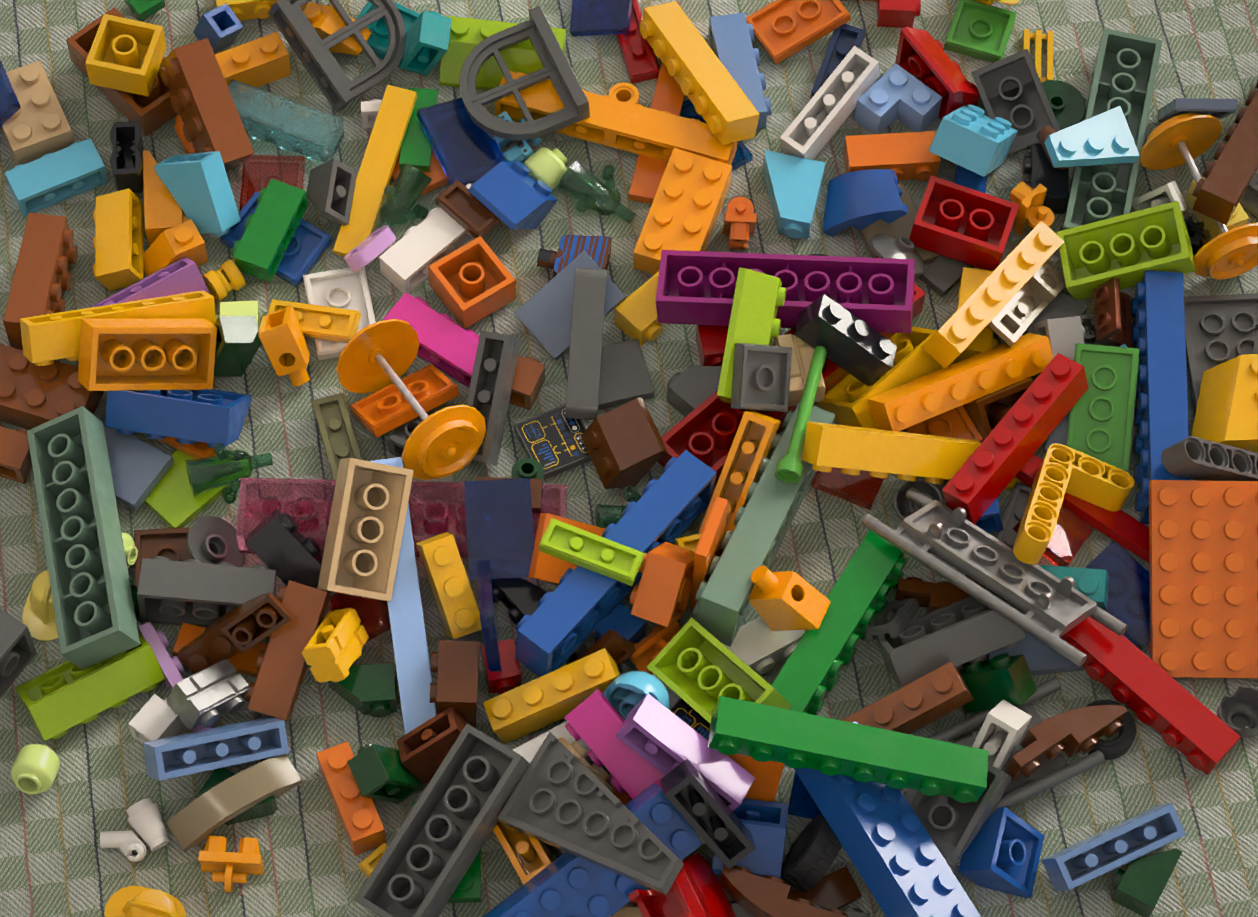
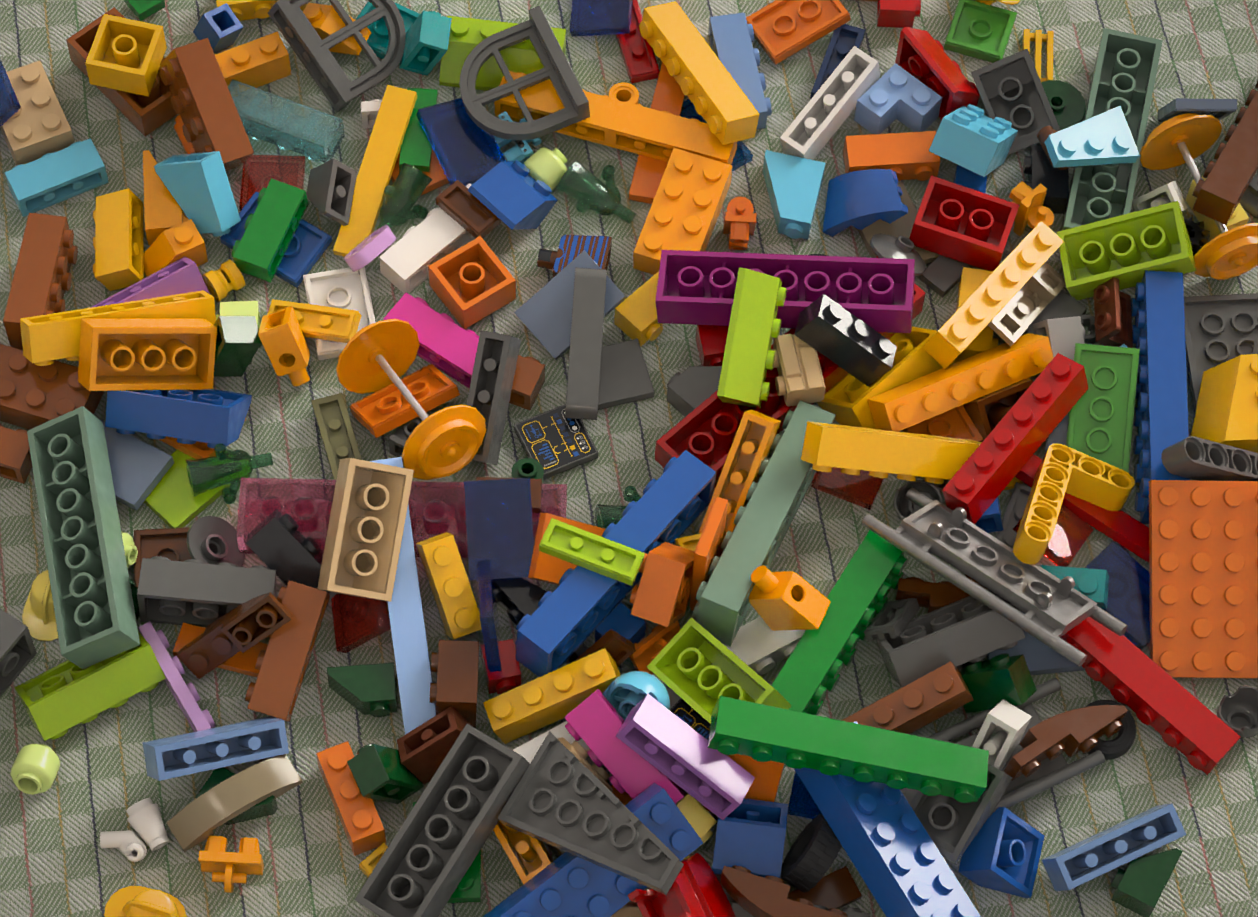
(127, 156): black brick -> none
(155, 721): white brick -> none
(208, 694): flat silver brick -> none
(335, 645): yellow brick -> none
(624, 444): reddish brown slope -> none
(707, 813): black brick -> none
(761, 377): dark grey tile -> none
(789, 467): bright green piece -> none

